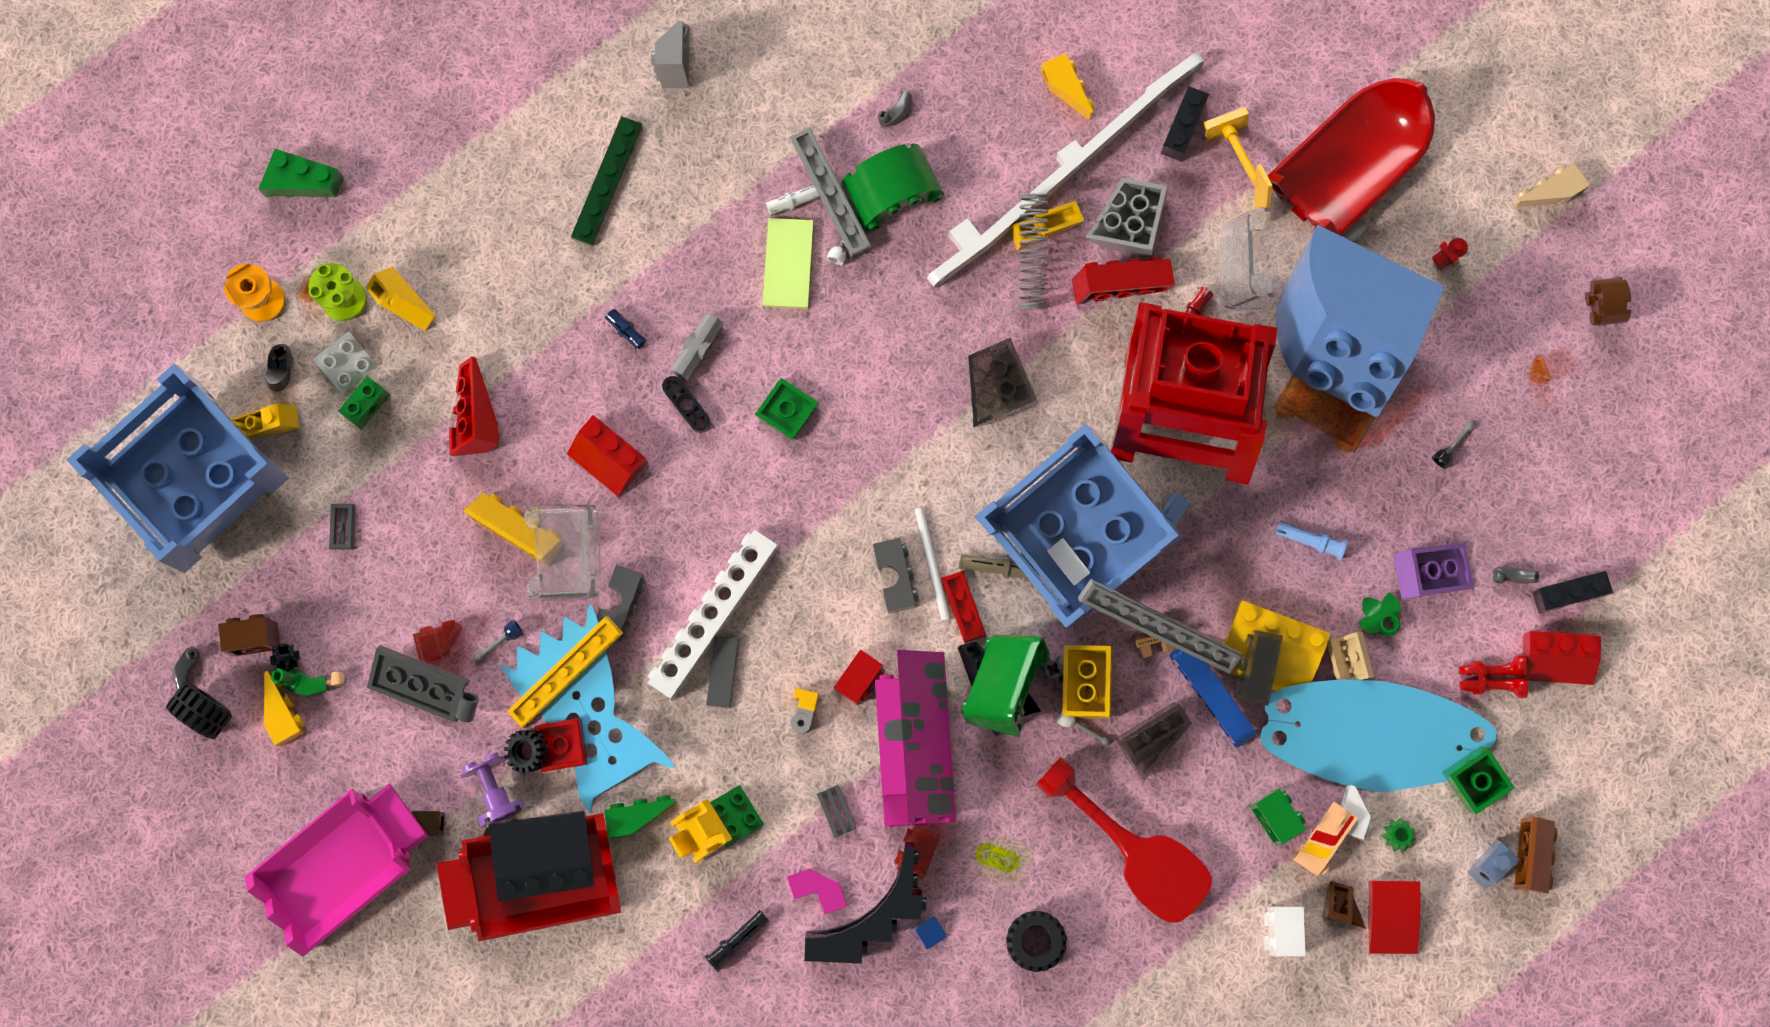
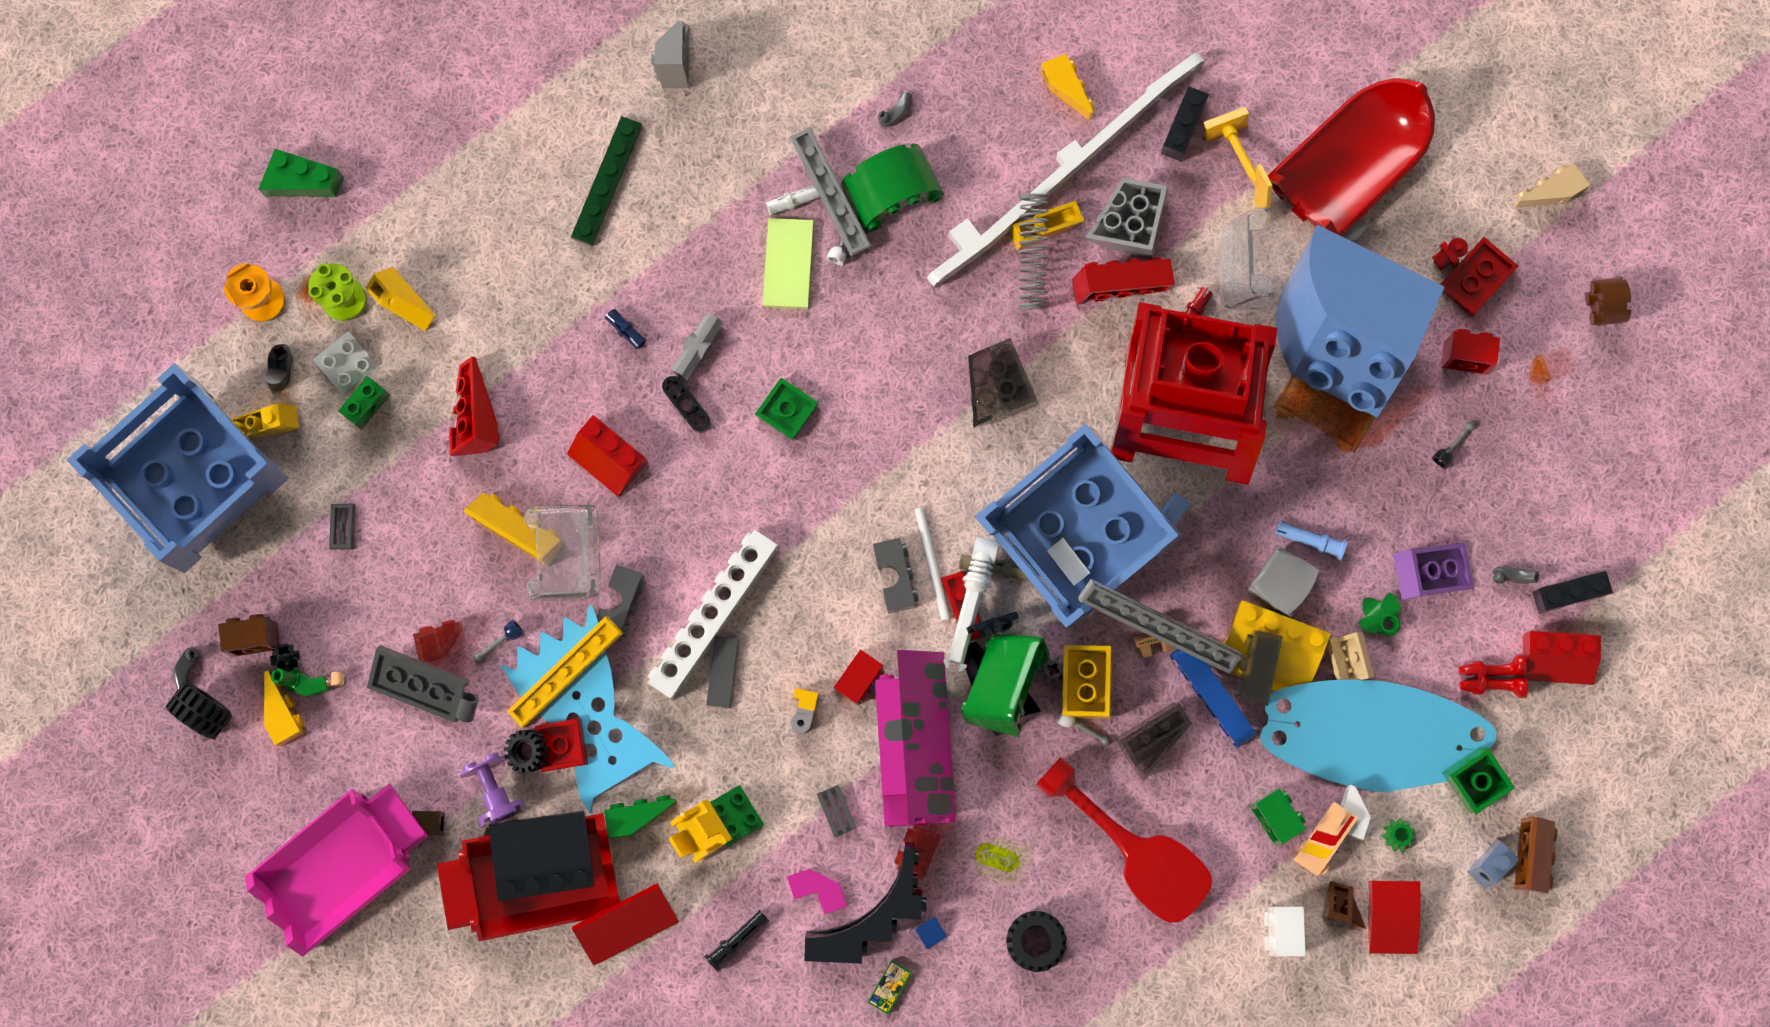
(625, 924): none -> red tile
(889, 987): none -> tile
(976, 583): none -> white piece
(993, 625): none -> black piece
(1283, 582): none -> light grey piece
(1470, 352): none -> red brick
(1478, 276): none -> red plate

